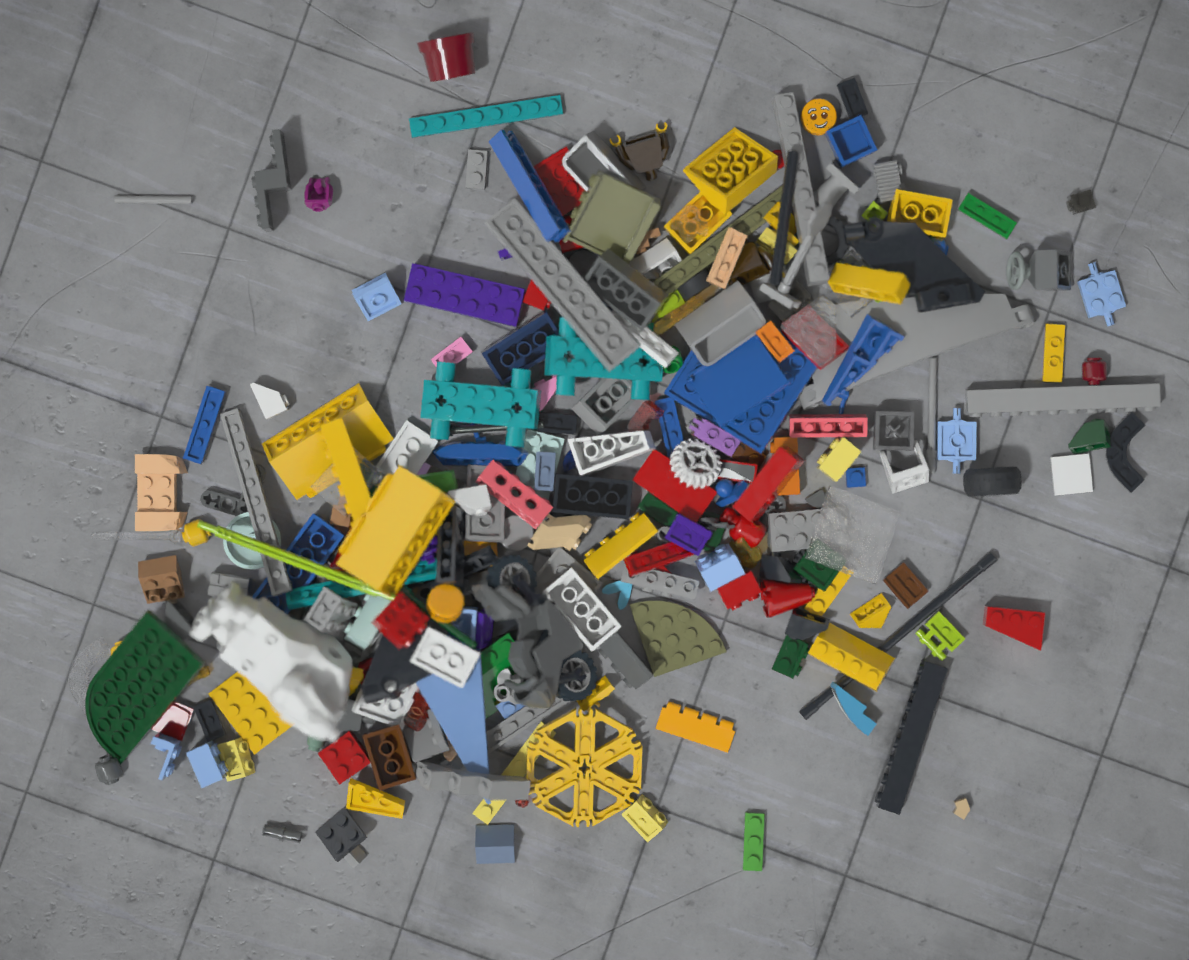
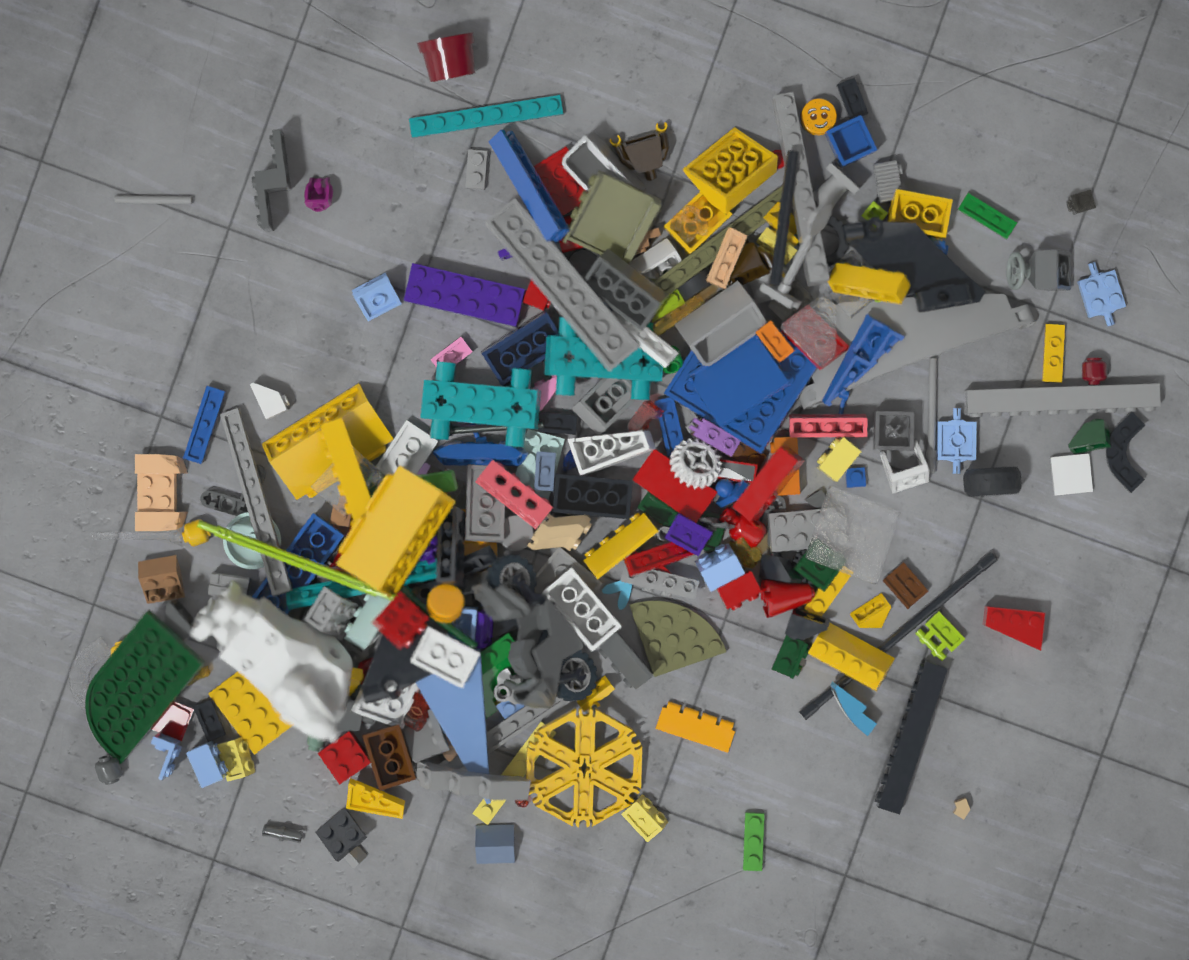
(472, 500): white slope -> none

